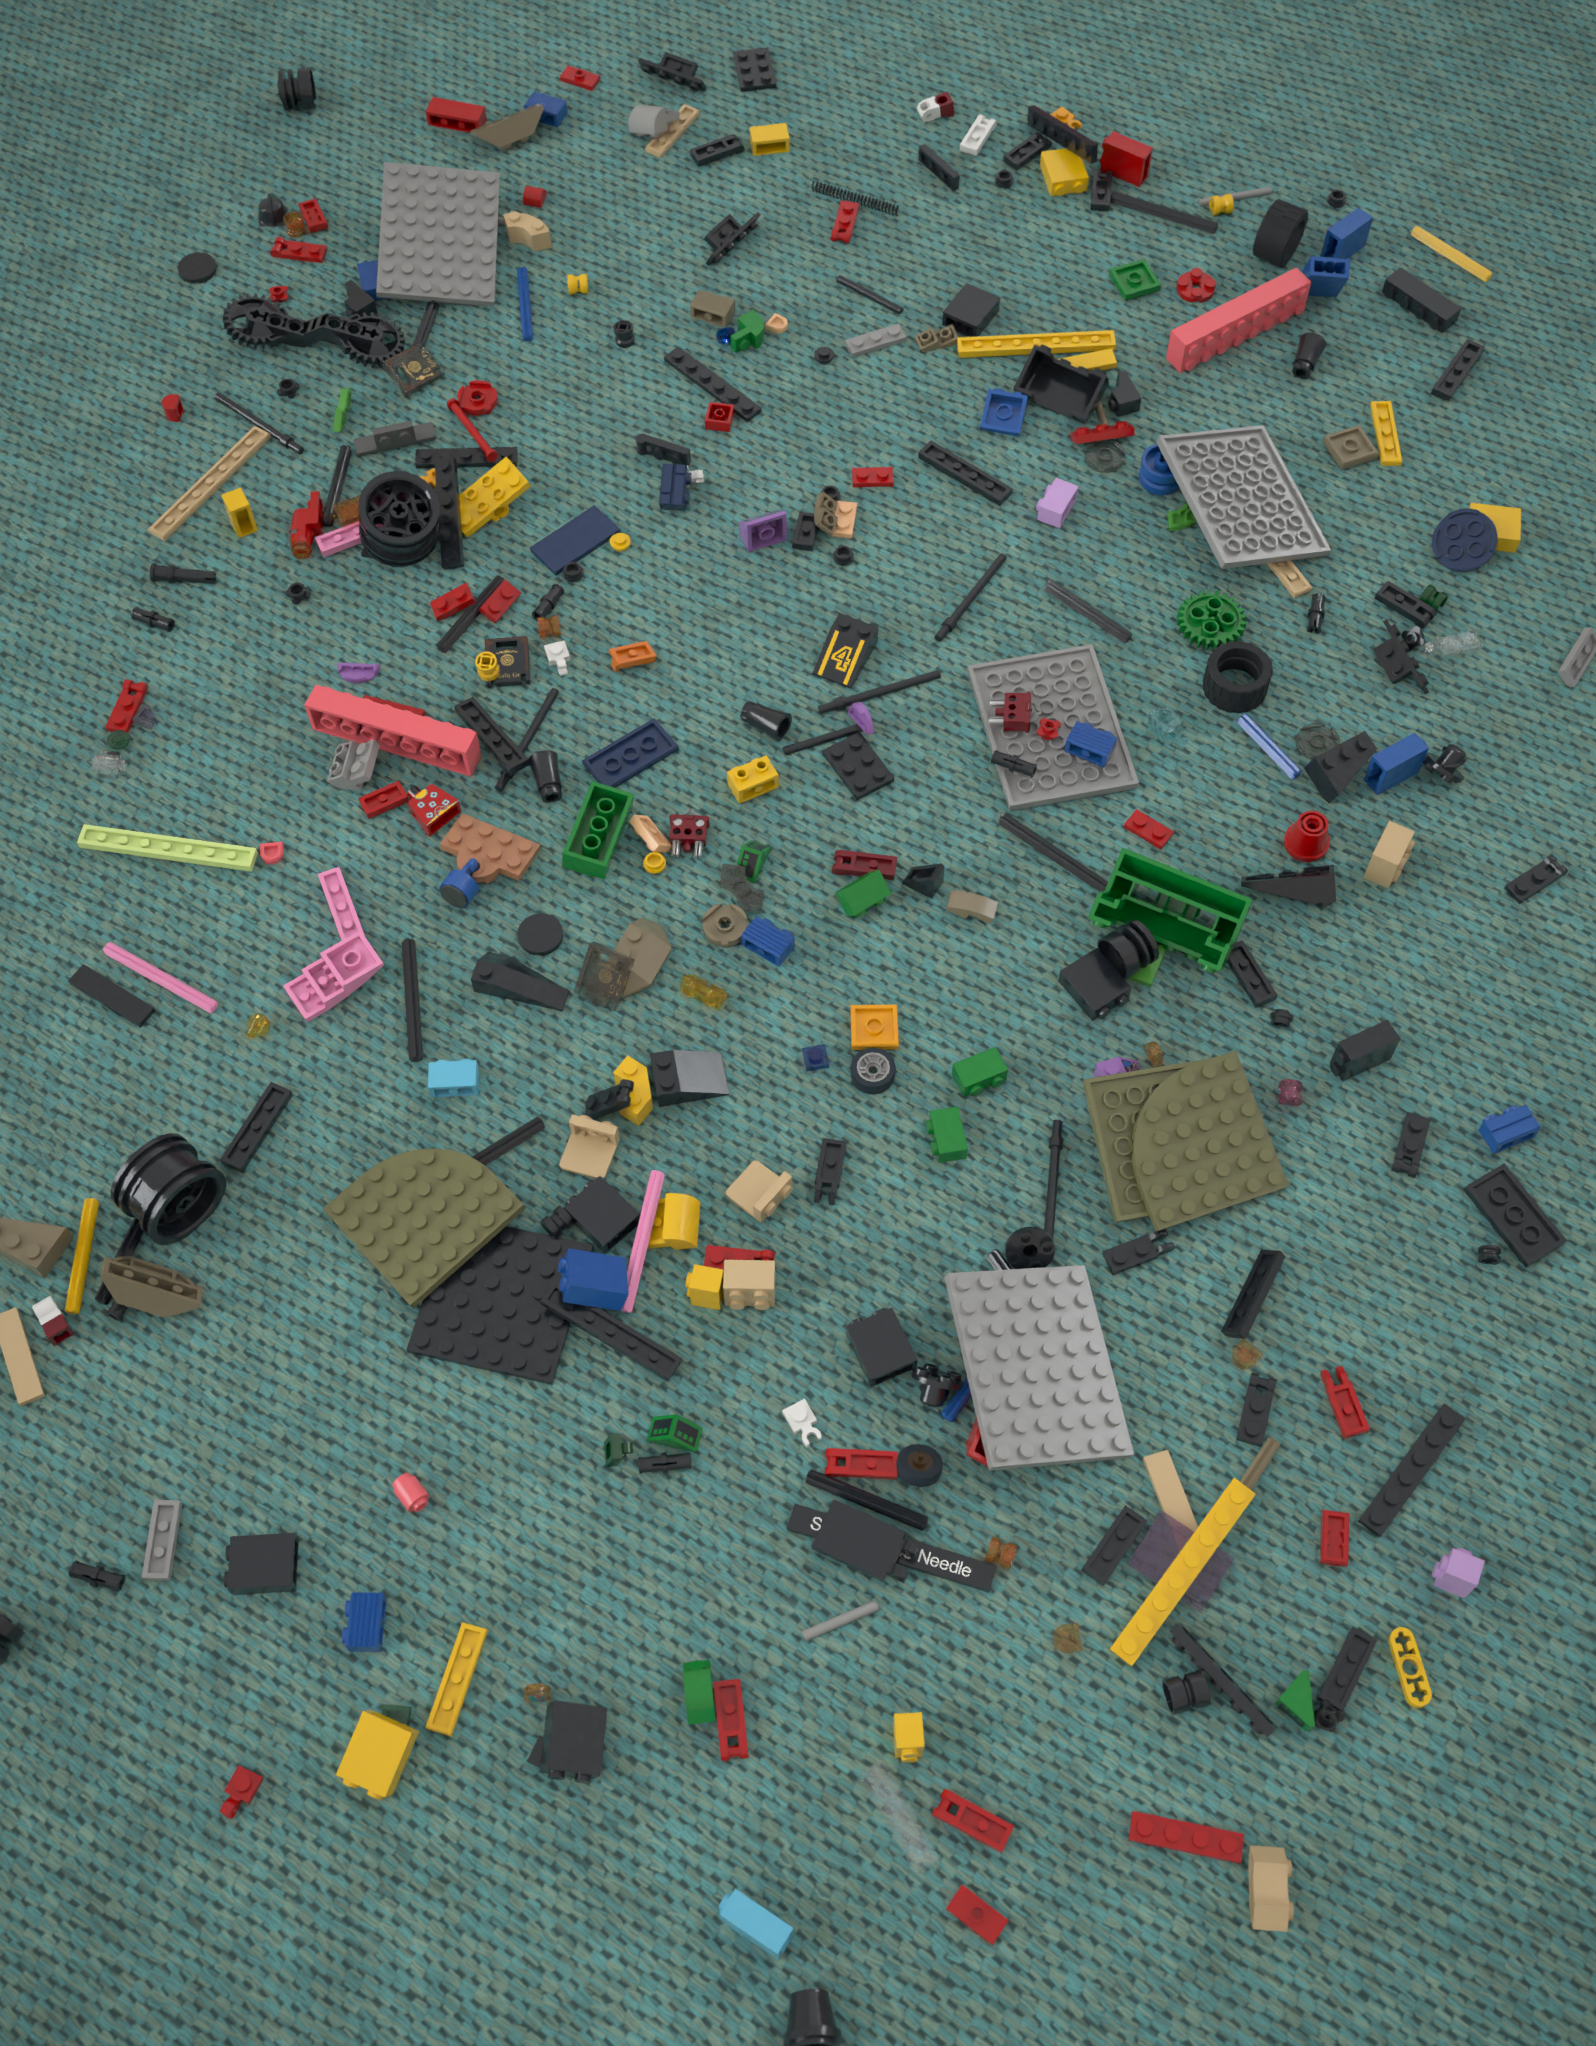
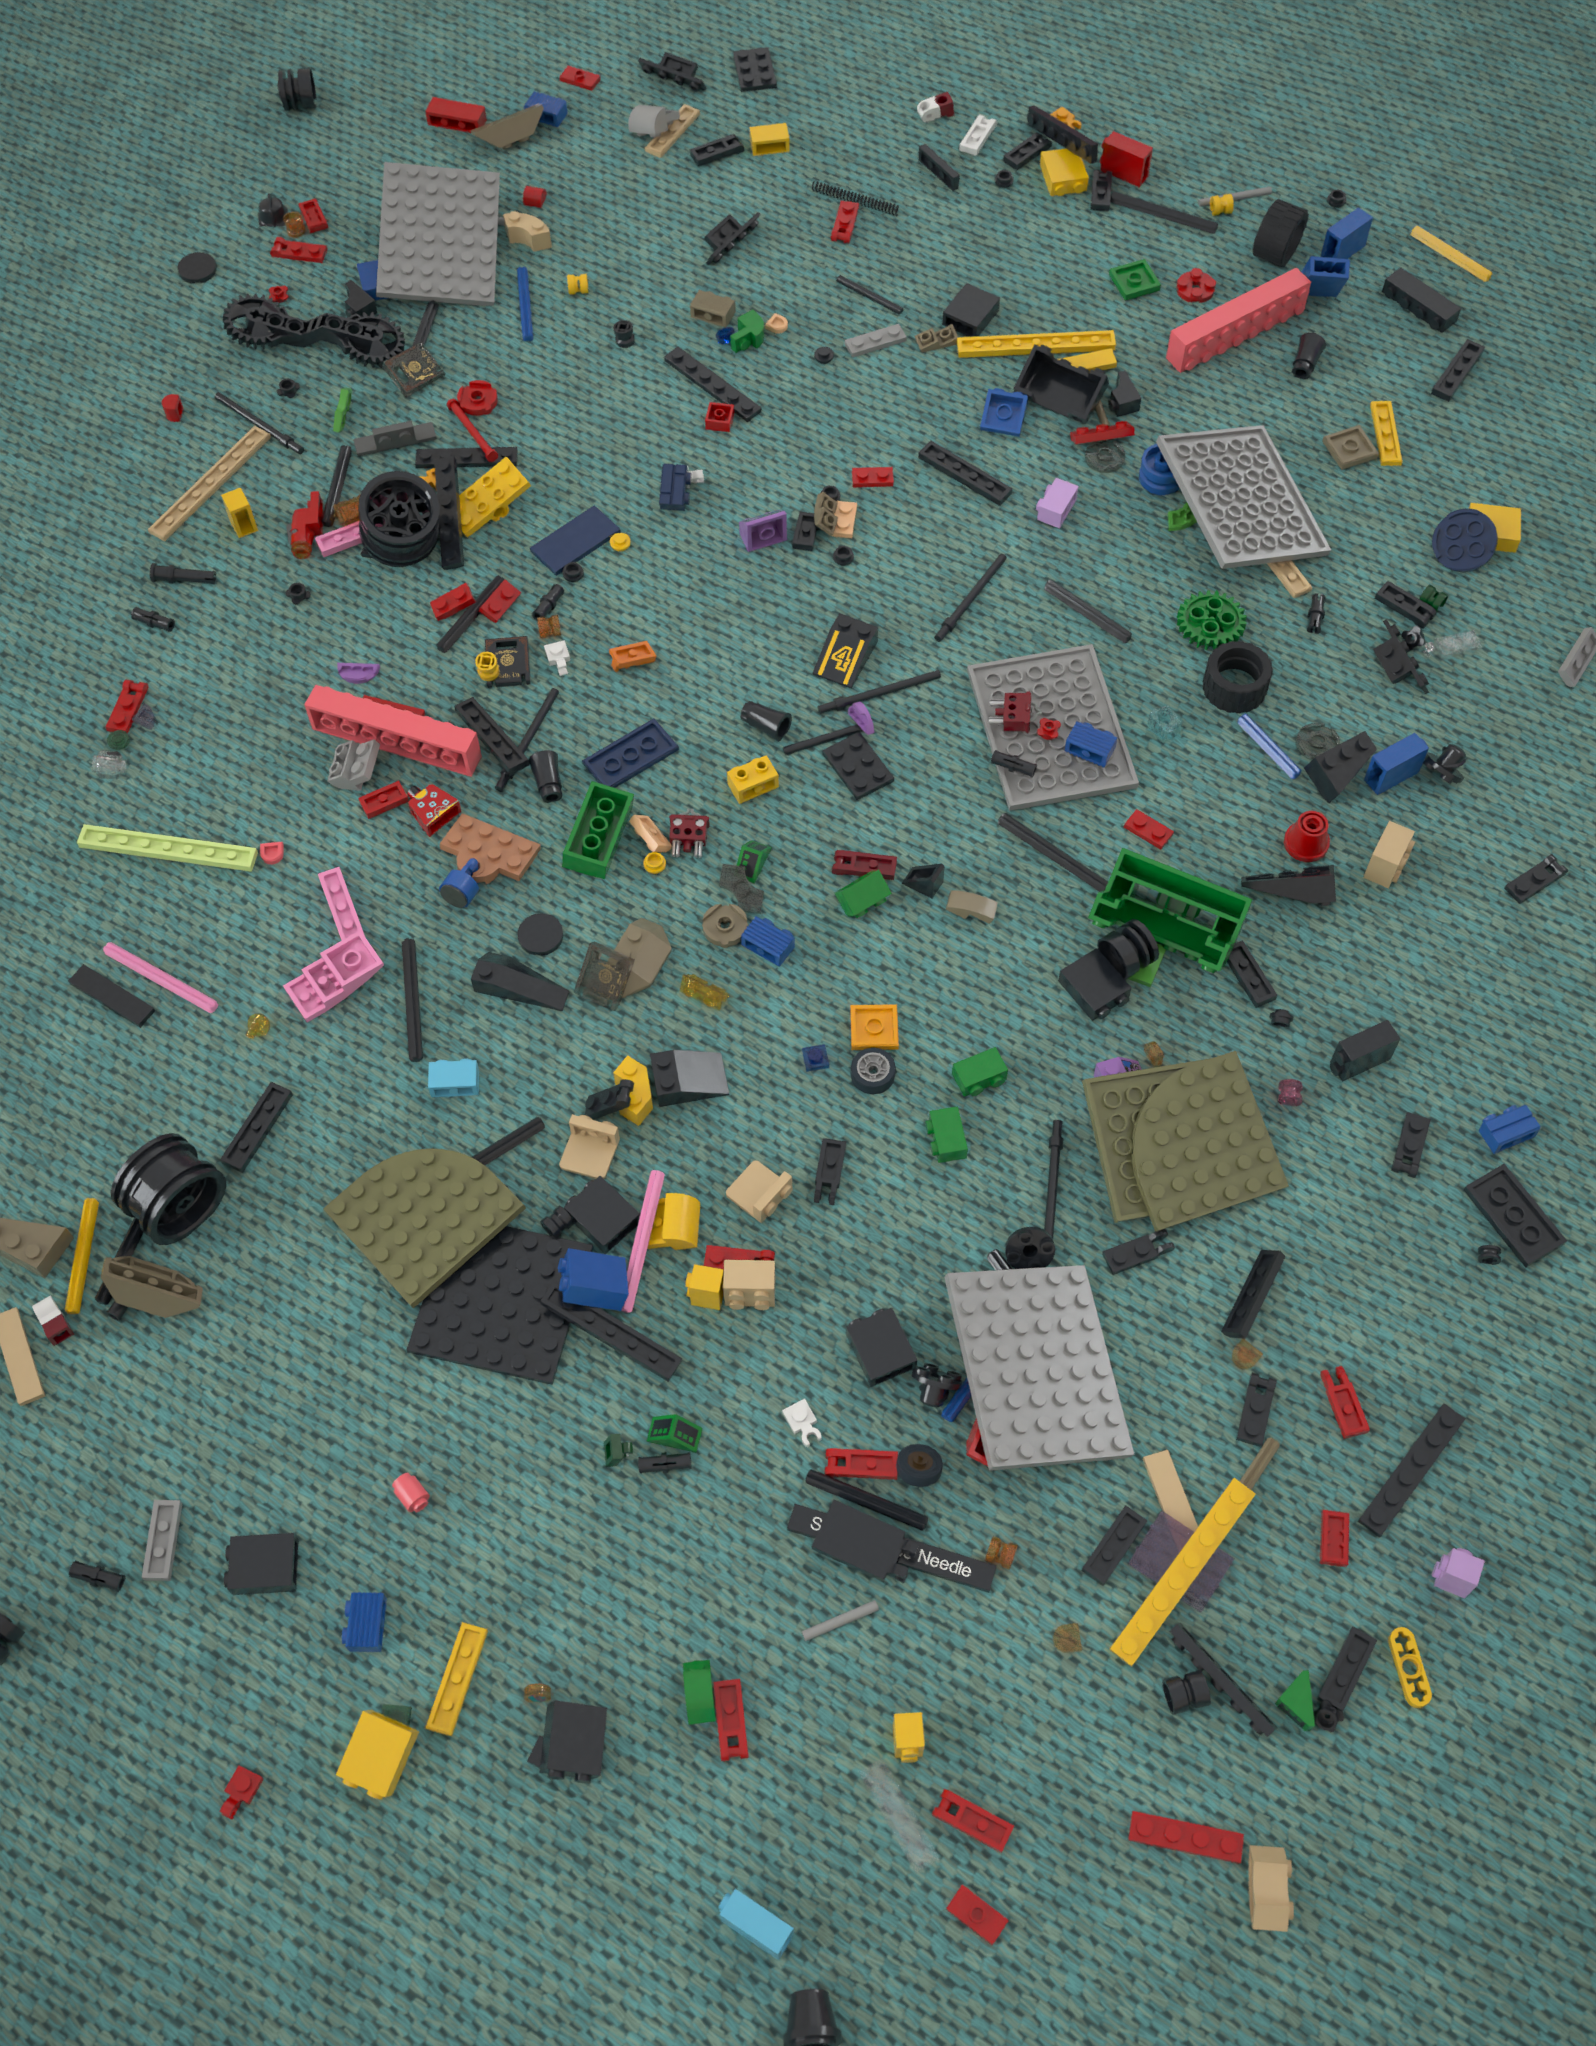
(663, 450): black plate -> none

